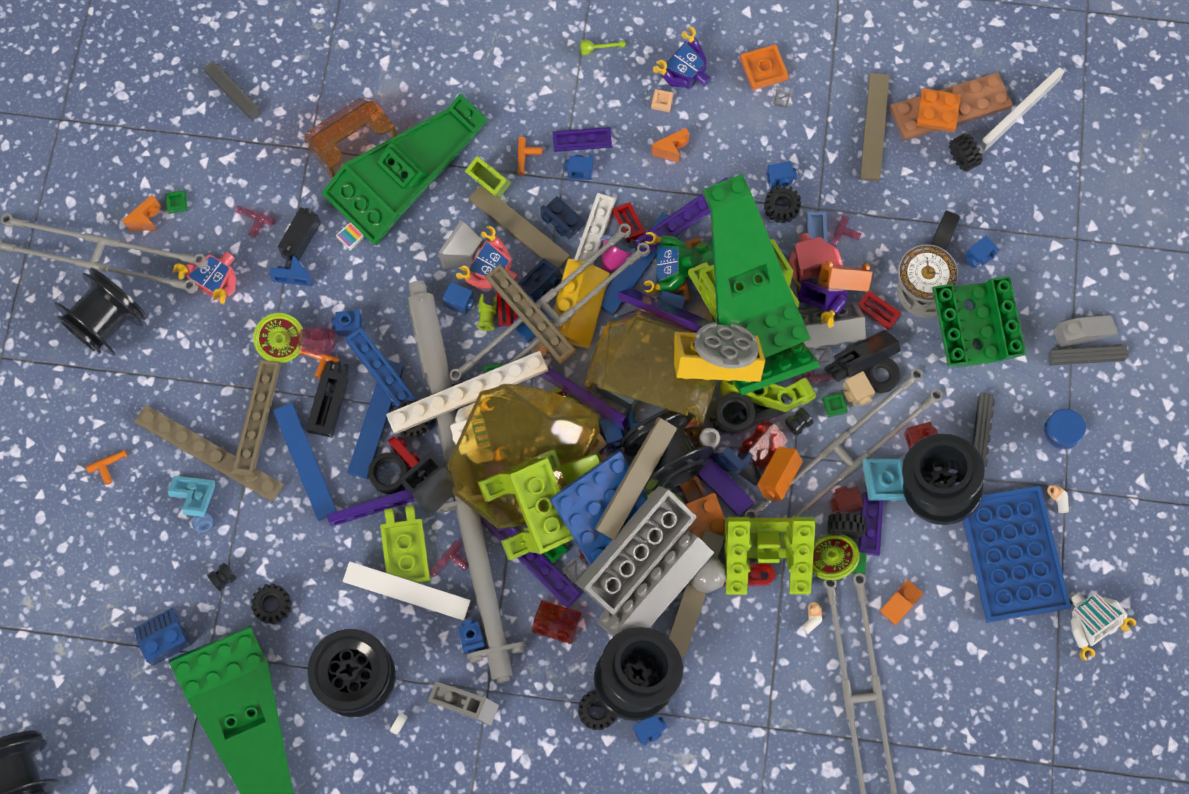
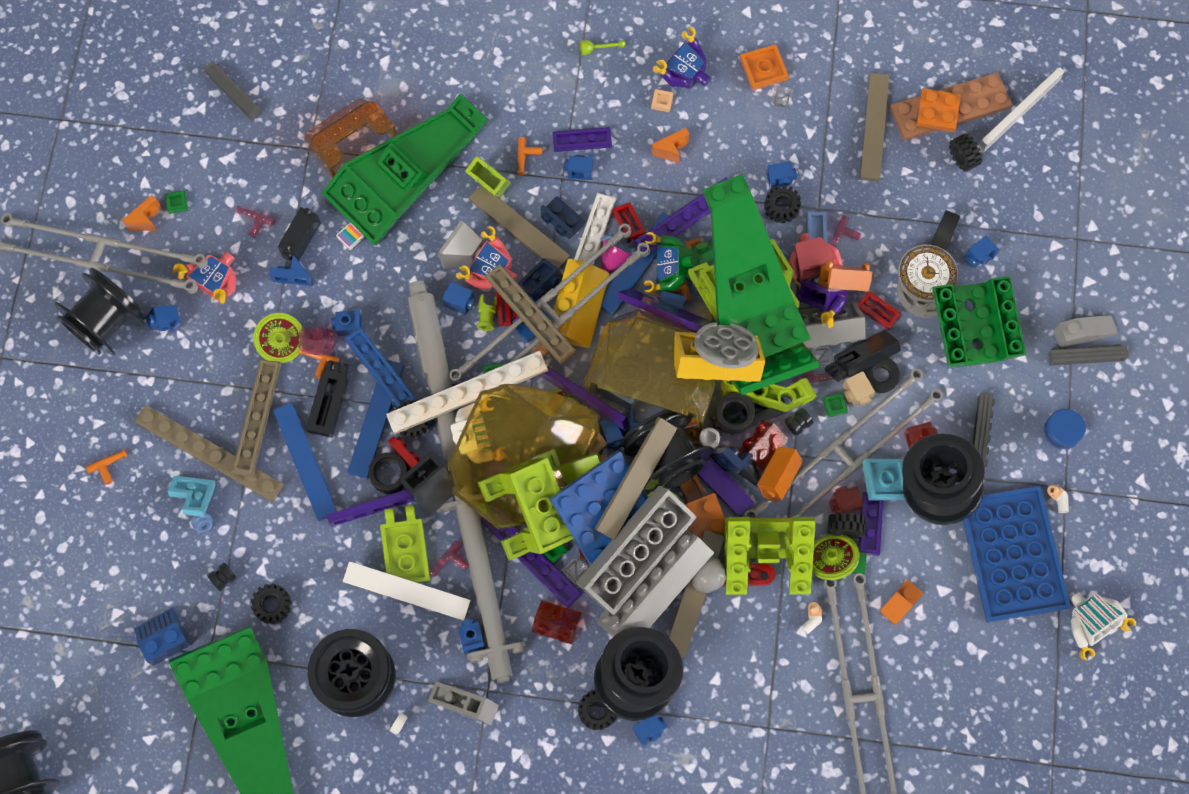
(163, 318): none -> blue brick

